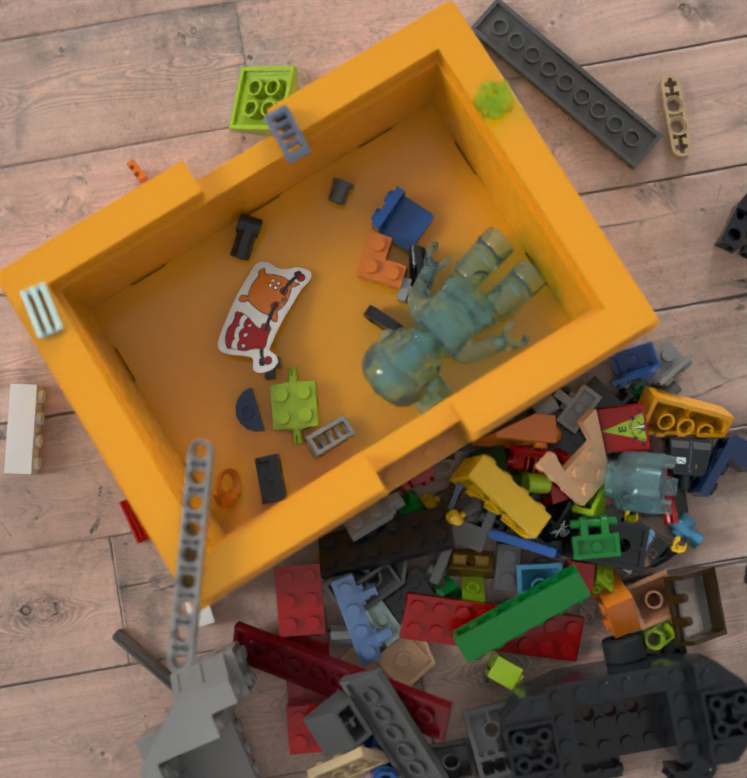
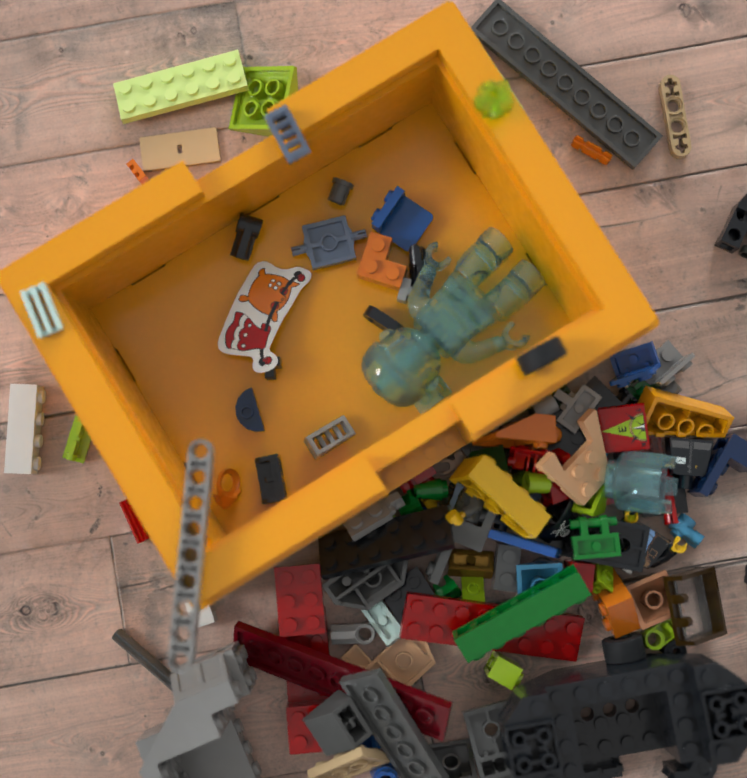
(77, 443): none -> lime hinge
(162, 152): none -> tan piece
(180, 87): none -> yellowish green plate
(294, 405): lime plate -> none
(329, 242): none -> sand blue plate
(351, 601): medium blue hinge -> none
(434, 490): none -> green cone
(541, 355): none -> black tyre
(591, 150): none -> orange axle

